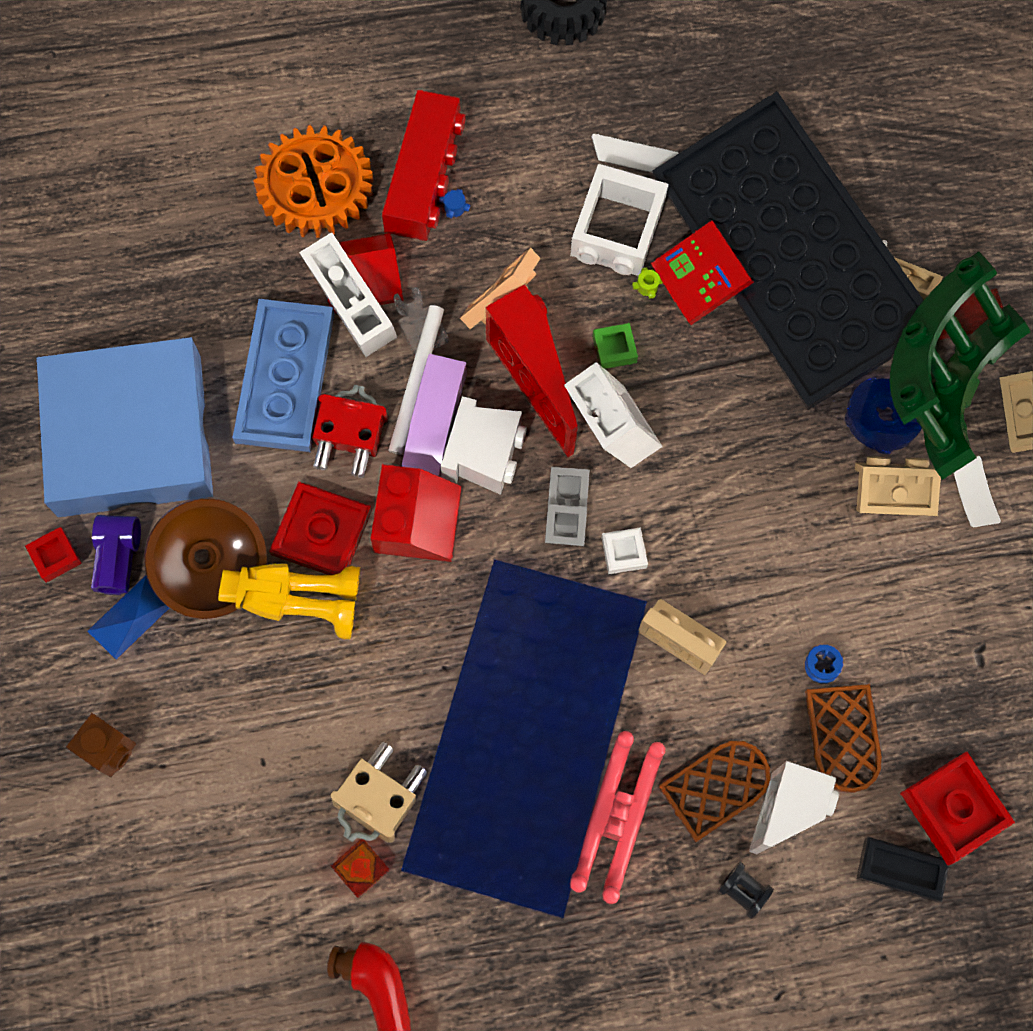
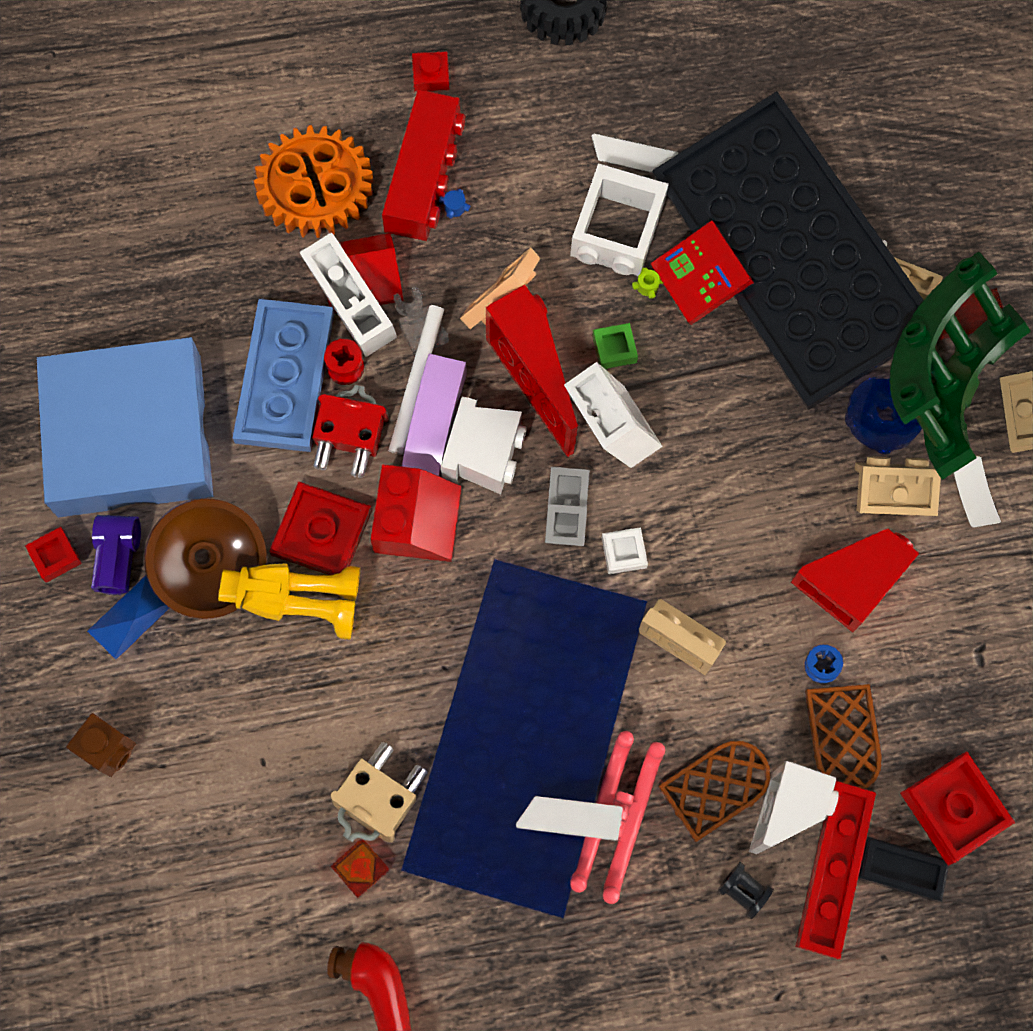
(350, 368): none -> red wheel
(430, 71): none -> red plate
(572, 818): none -> white sticker
(836, 872): none -> red plate
(857, 576): none -> red slope

